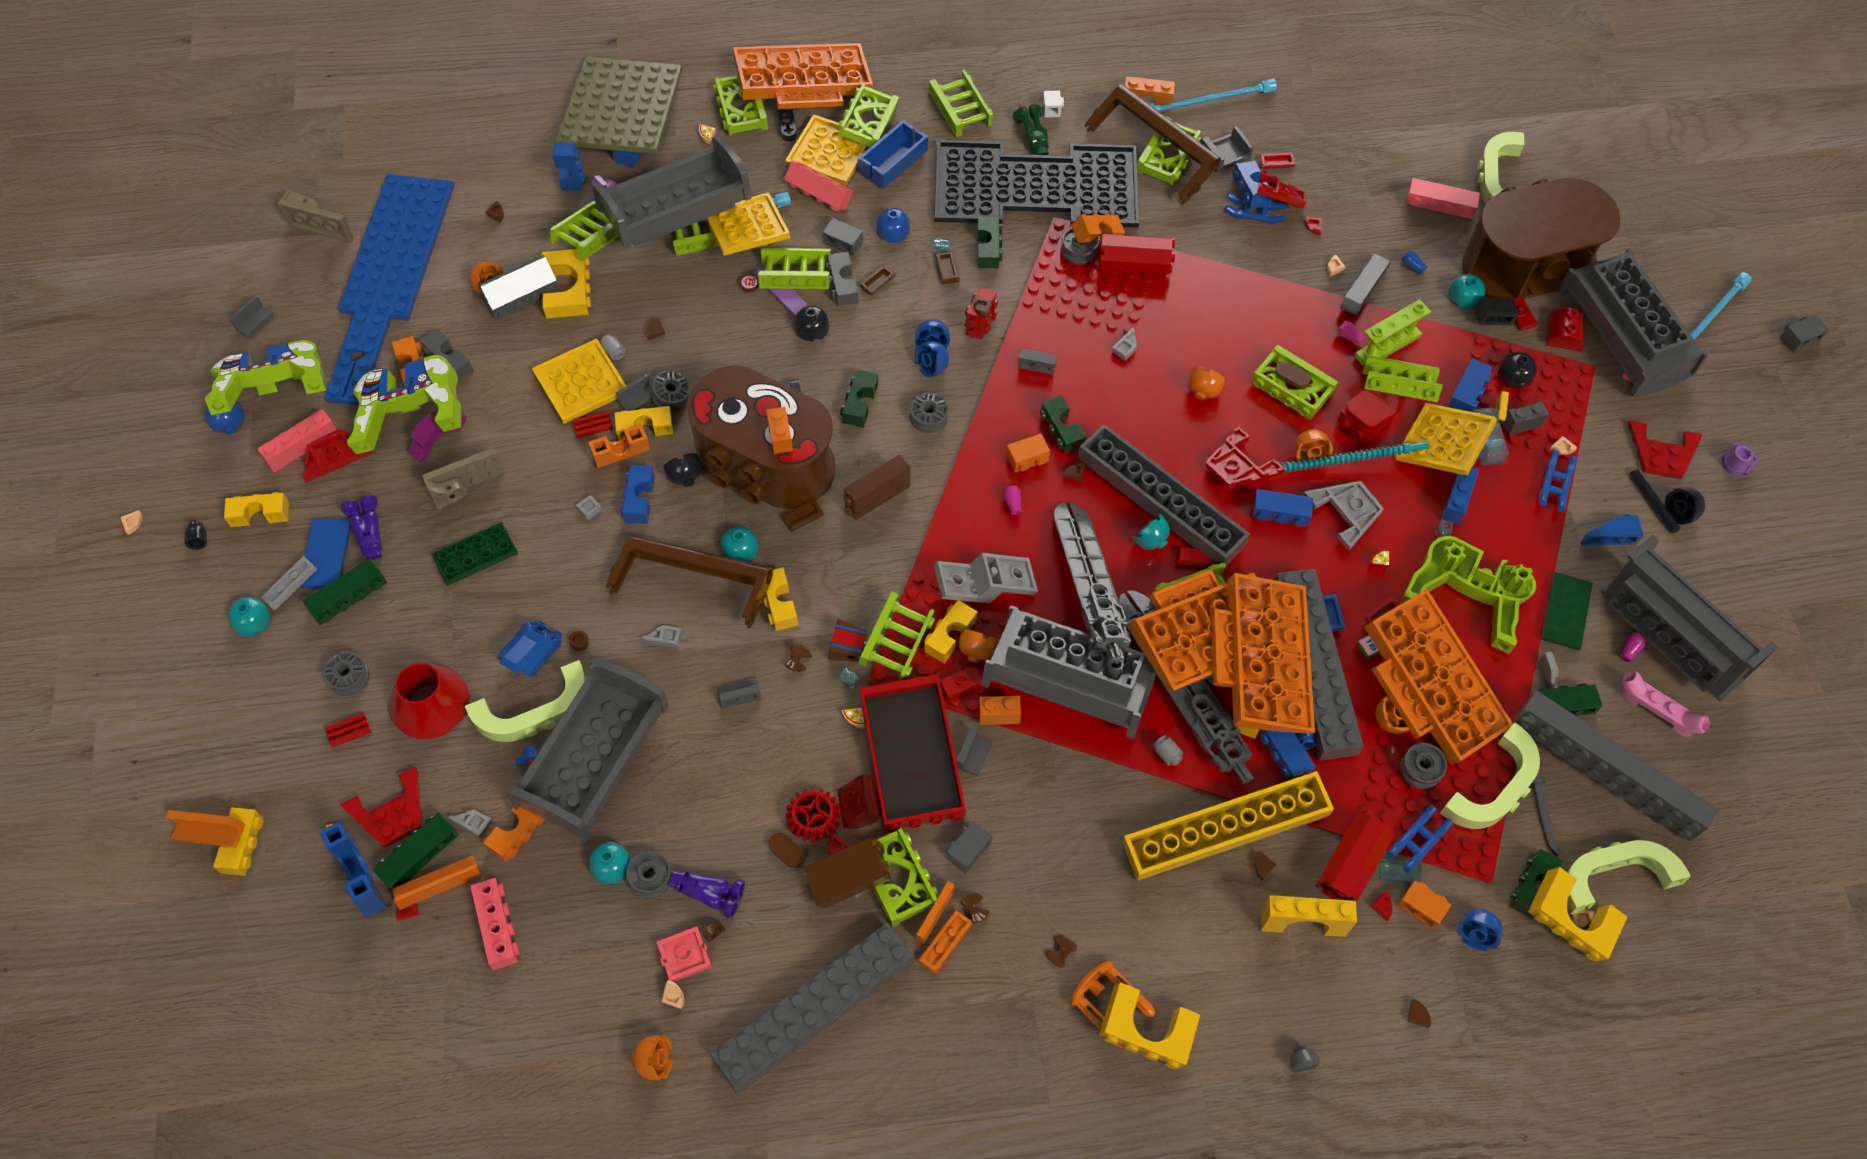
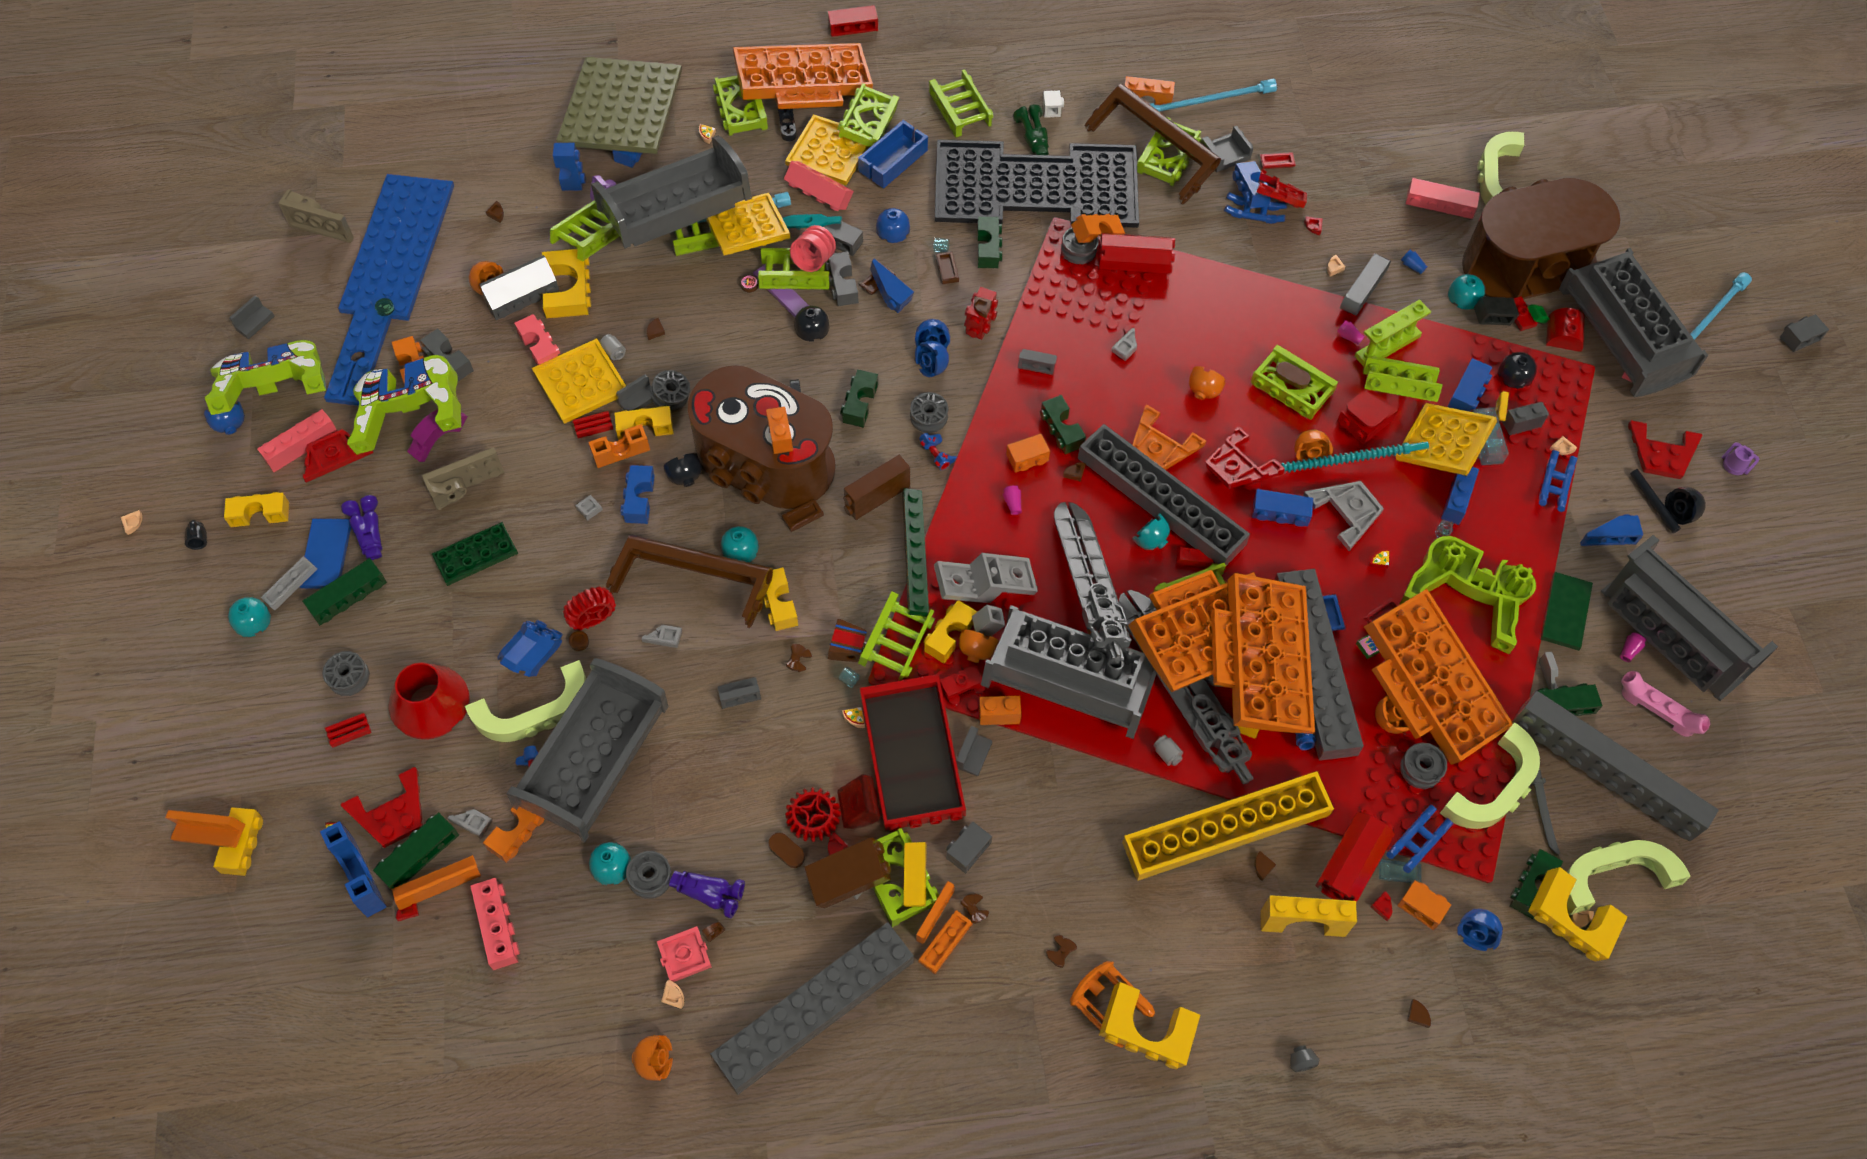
(384, 307): none -> tile
(532, 331): none -> coral arch
(589, 608): none -> red gear
(808, 220): none -> teal piece
(813, 248): none -> coral wheel
(853, 20): none -> brick
(892, 289): none -> blue slope
(915, 553): none -> dark green plate
(915, 874): none -> yellow tile
(930, 442): none -> blue piece
(988, 620): none -> light grey brick
(1161, 447): none -> orange wing
(1288, 753): blue brick -> none
(1538, 313): none -> green tile

